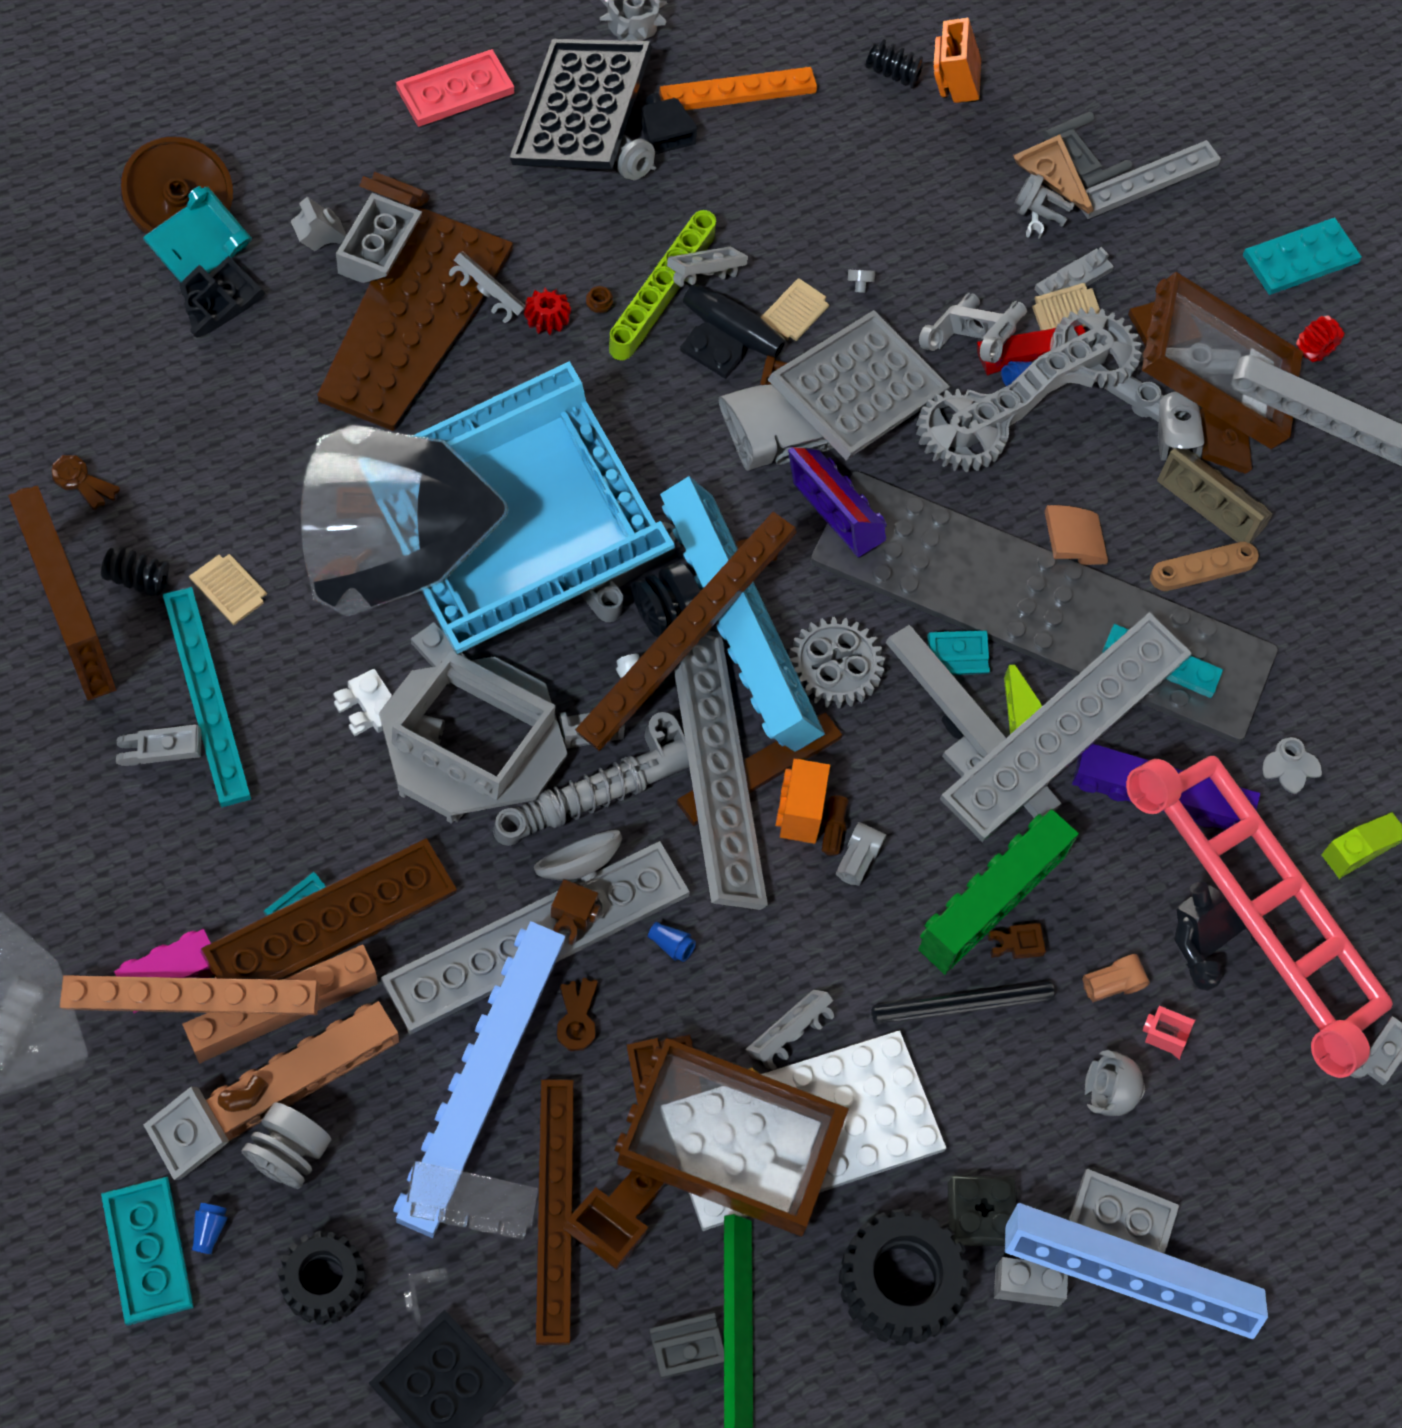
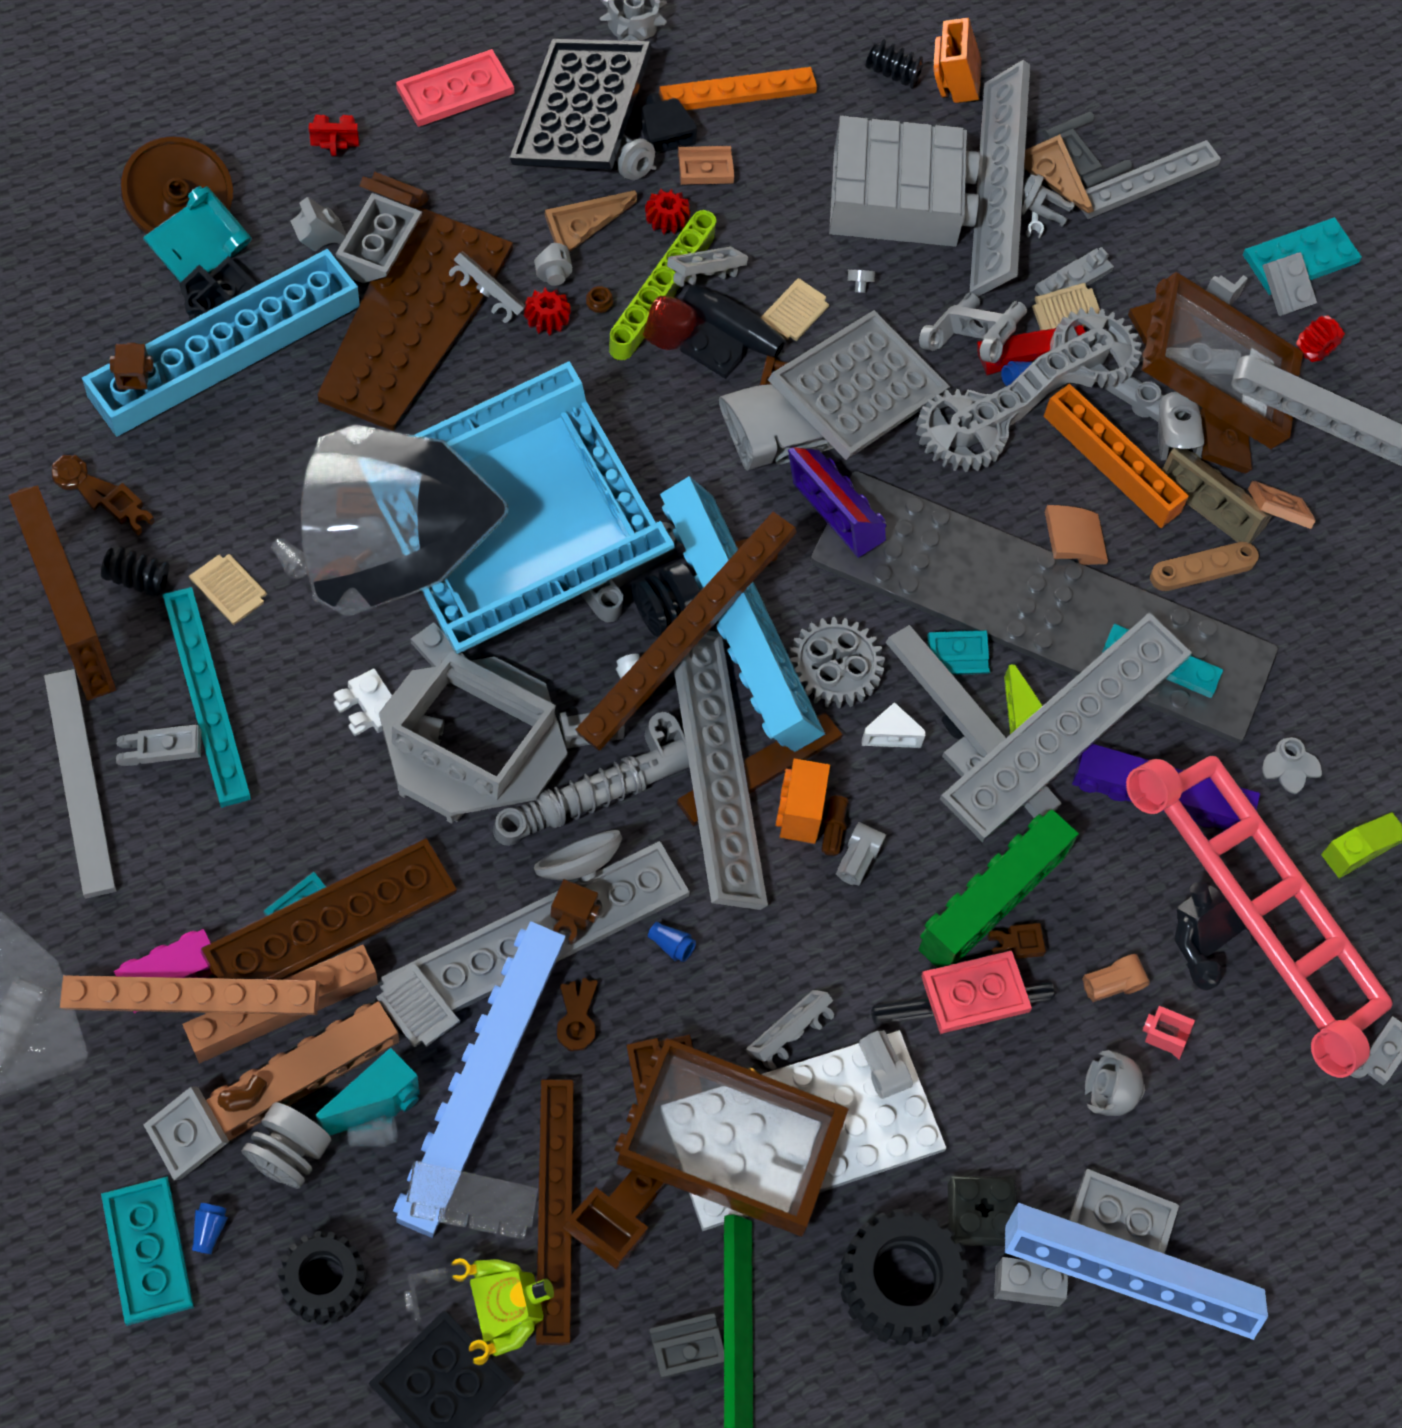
(80, 784): none -> light grey tile
(126, 506): none -> reddish brown plate
(131, 366): none -> reddish brown brick
(227, 340): none -> medium azure brick
(290, 558): none -> clear cone
(334, 135): none -> red hips
(374, 1133): none -> clear cone
(378, 1091): none -> teal slope
(416, 1006): none -> light grey window
(505, 1304): none -> lime torso
(552, 266): none -> light grey piece
(579, 221): none -> medium nougat wing
(667, 211): none -> red gear
(669, 322): none -> clear red piece
(706, 165): none -> nougat plate
(888, 1073): none -> light grey piece
(893, 729): none -> white slope
(902, 181): none -> light grey brick
(976, 992): none -> coral plate
(1000, 179): none -> light grey plate
(1115, 456): none -> orange brick
(1225, 289): none -> light grey panel
(1281, 504): none -> nougat plate
(1289, 284): none -> light grey plate

